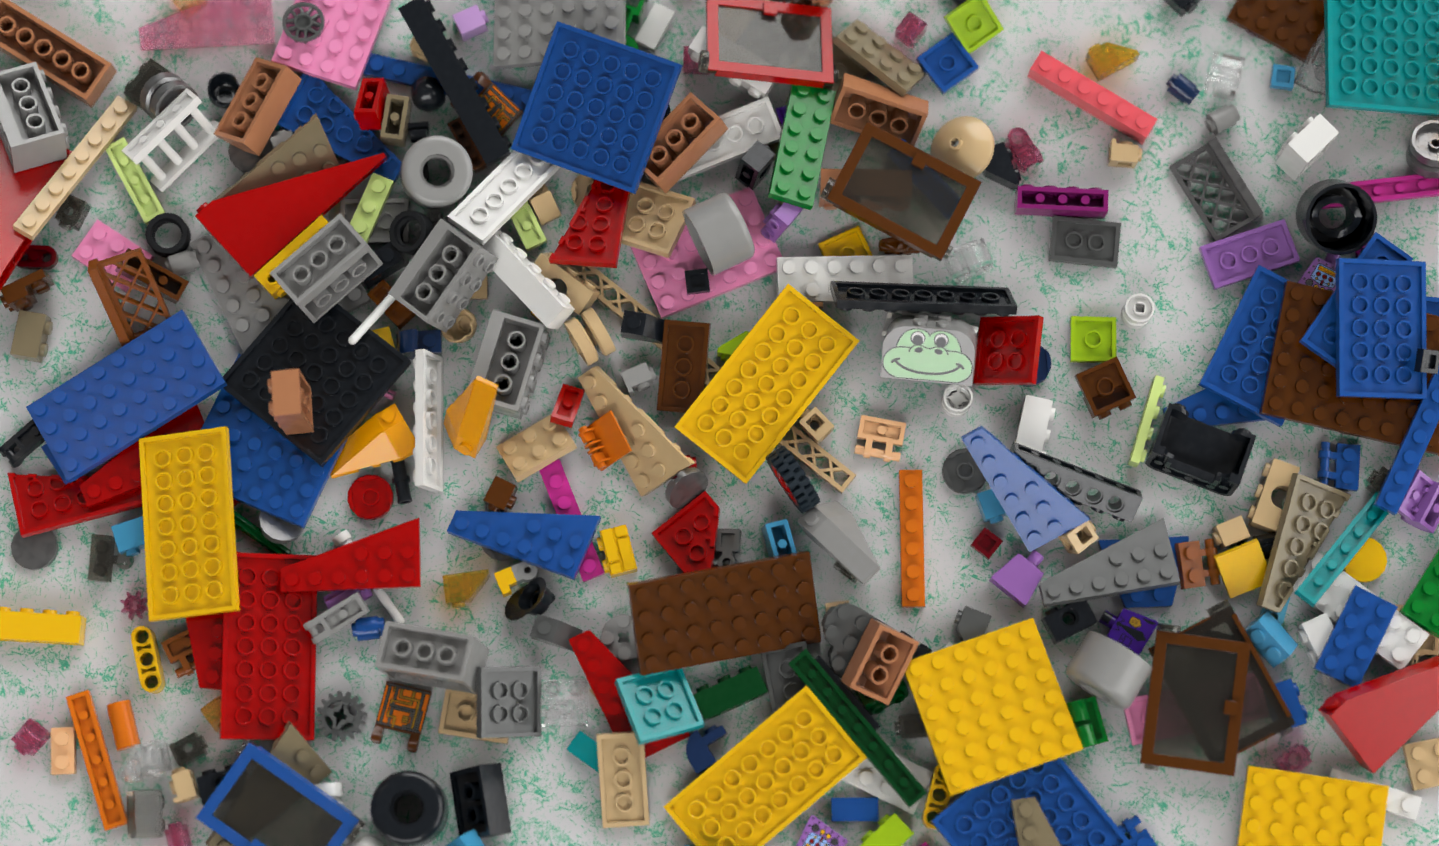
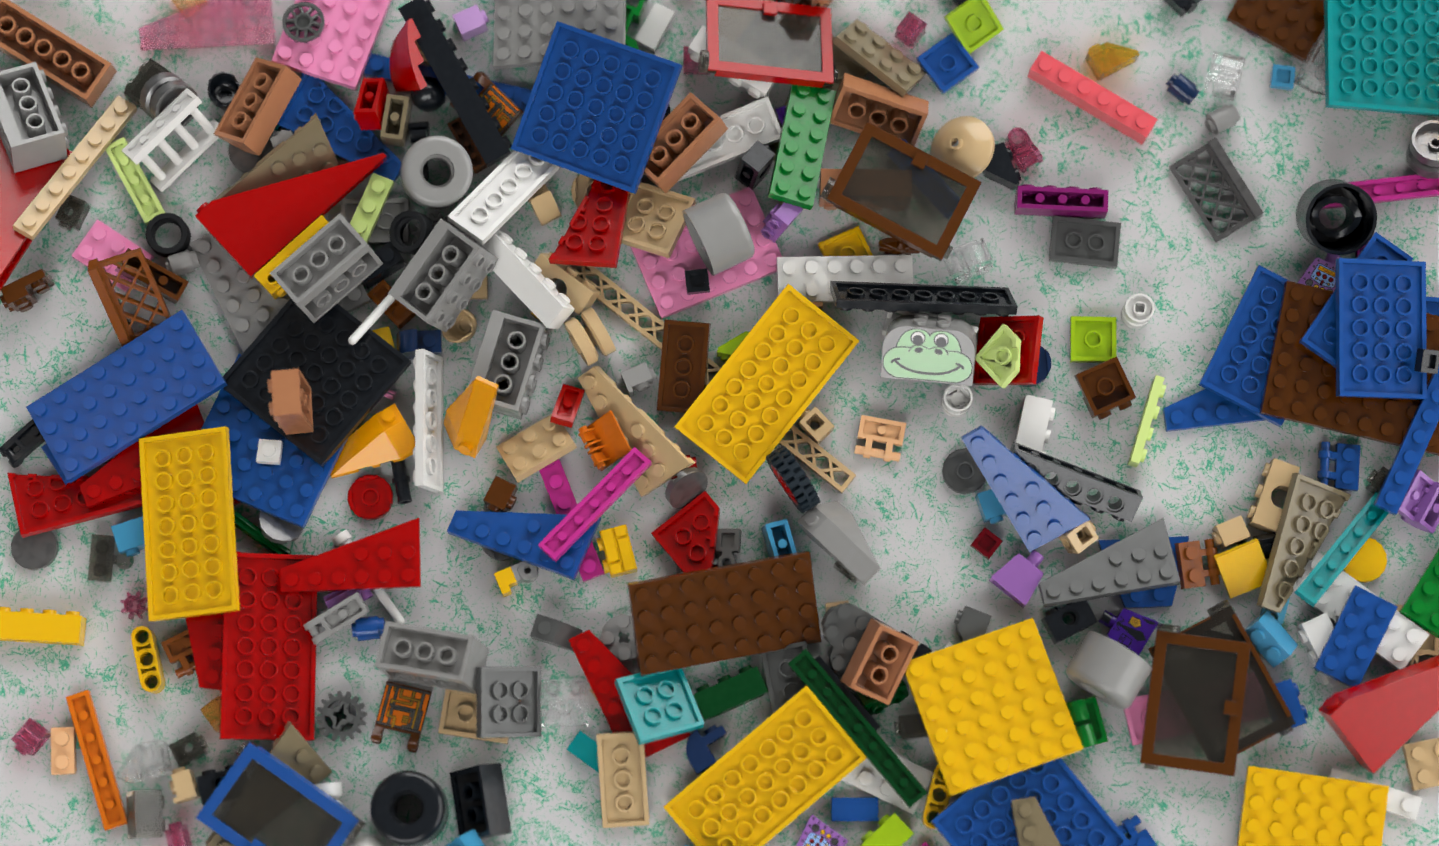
(31, 336): dark tan brick -> none
(36, 257): dark red plate -> none
(123, 725): orange brick -> none
(269, 452): none -> white plate
(405, 60): none -> red slope
(463, 587): clear yellow slope -> none
(528, 228): yellowish green plate -> none
(530, 599): black piece -> none
(595, 504): none -> dark pink plate
(642, 327): black slope -> none
(911, 539): orange plate -> none
(1001, 356): none -> yellowish green plate
(1124, 154): tan brick -> none
(1200, 452): black windscreen -> none
(1239, 255): medium lavender plate -> none
(1282, 761): clear pink brick -> none
(1306, 146): white brick -> none

